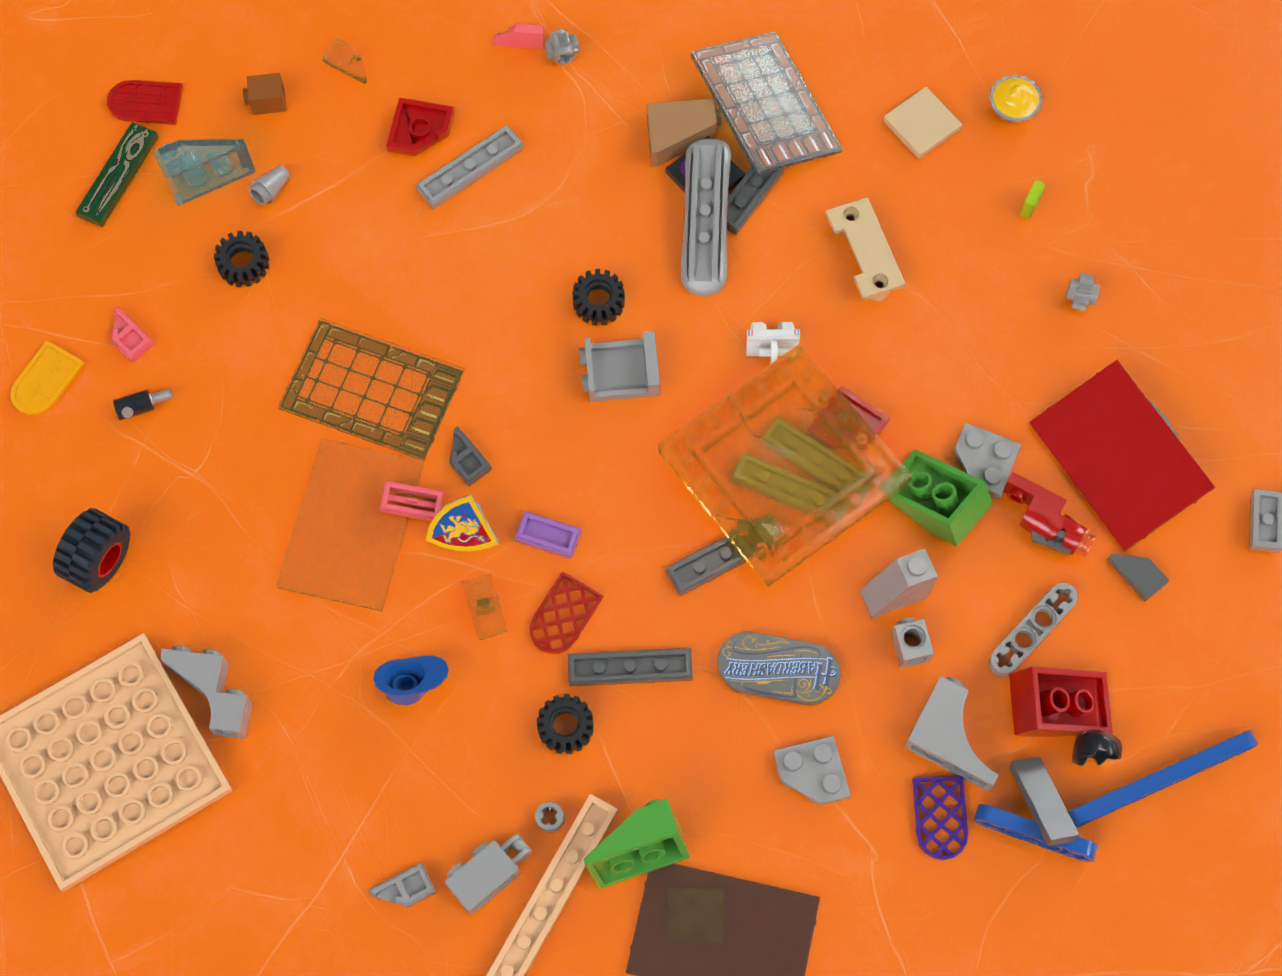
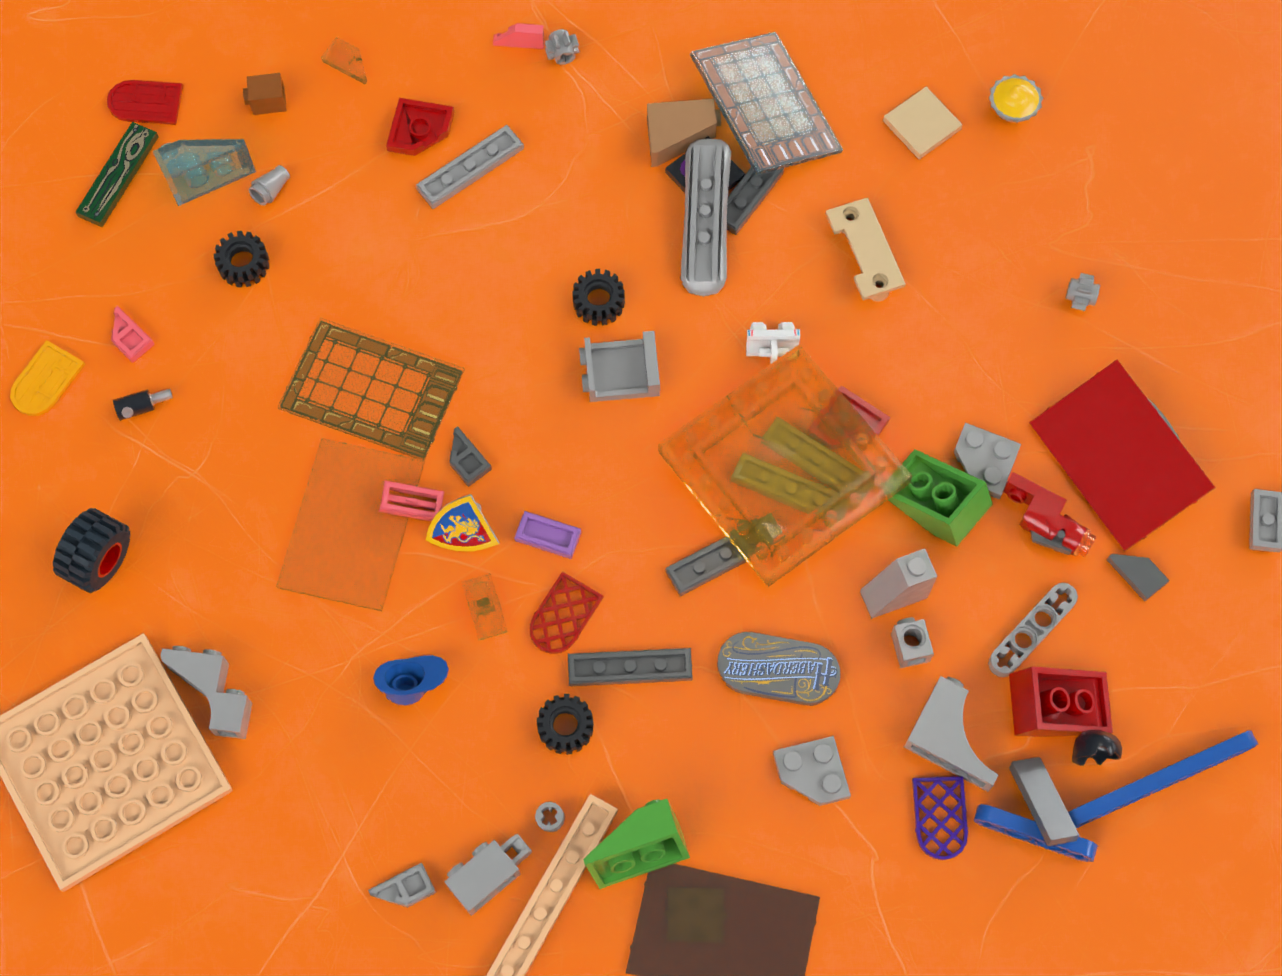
(1032, 199): lime tile -> none

